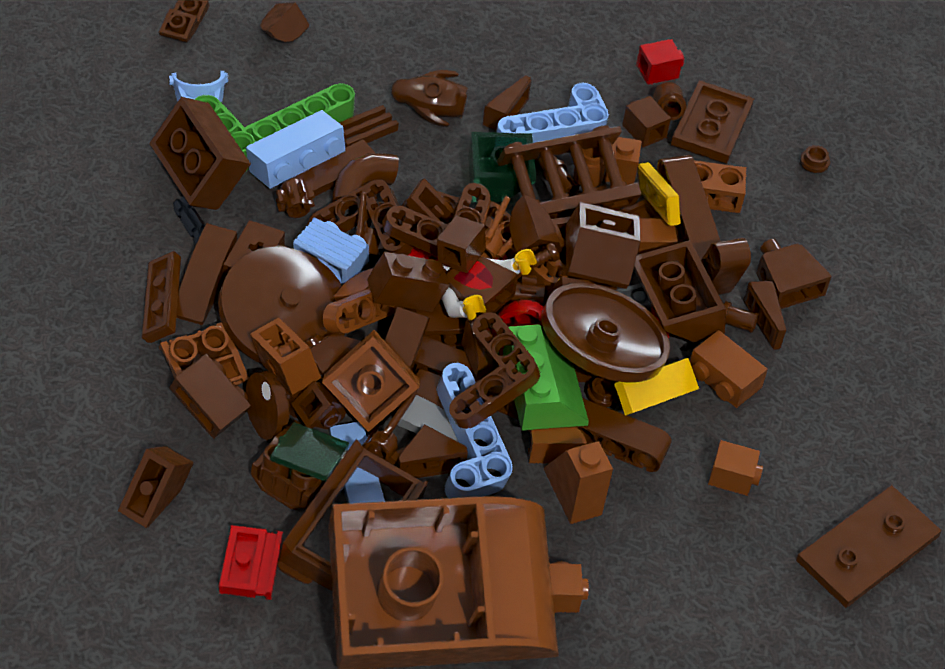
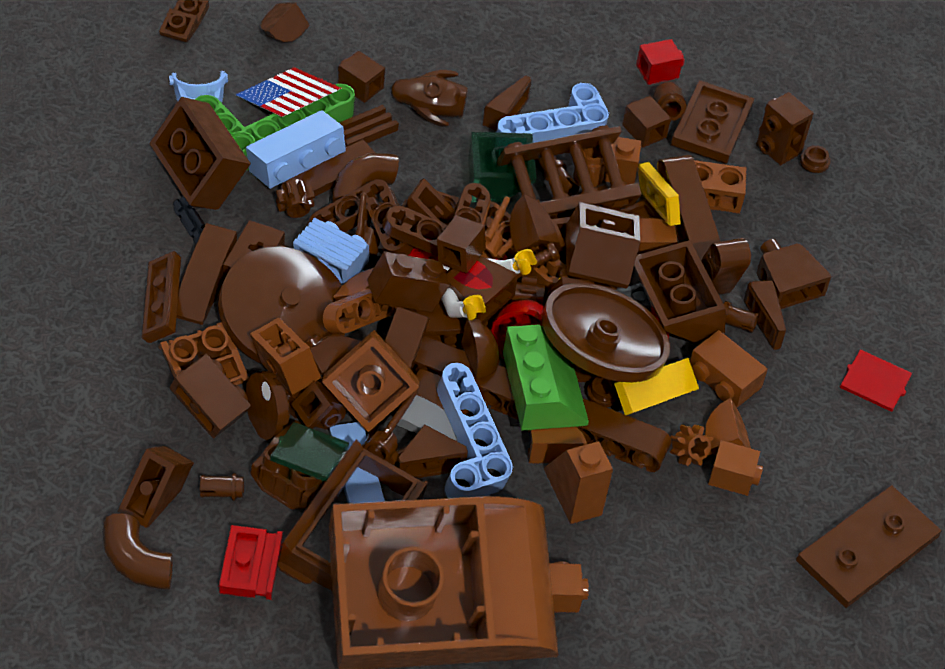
(132, 557): none -> reddish brown cylinder
(222, 486): none -> reddish brown pin
(288, 91): none -> sticker
(362, 75): none -> reddish brown brick
(505, 375): reddish brown beam -> none
(691, 445): none -> dark orange gear
(726, 425): none -> dark orange brick
(784, 128): none -> reddish brown brick
(876, 380): none -> red piece

